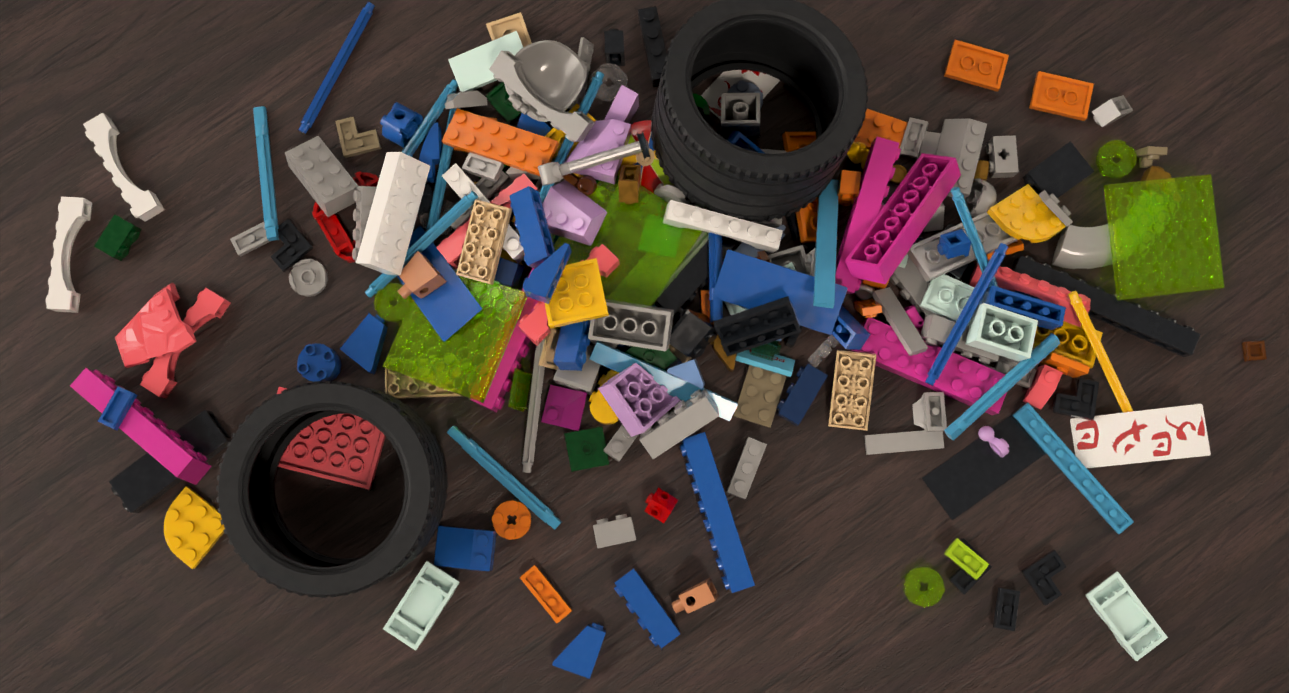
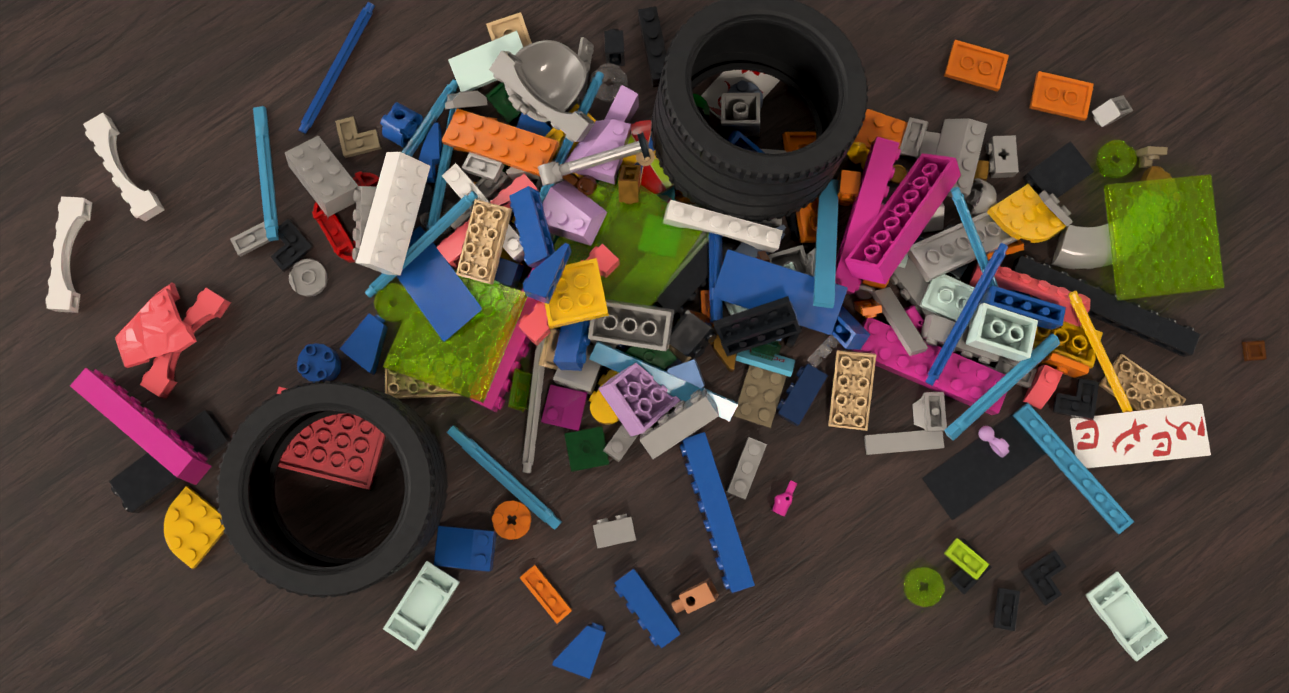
(117, 408): blue tile -> none
(118, 238): dark green brick -> none
(420, 277): nougat torso -> none
(660, 505): red brick -> none
(670, 193): light grey tile -> none
(781, 504): none -> dark pink piece
(954, 244): blue brick -> none
(1141, 387): none -> tan tile

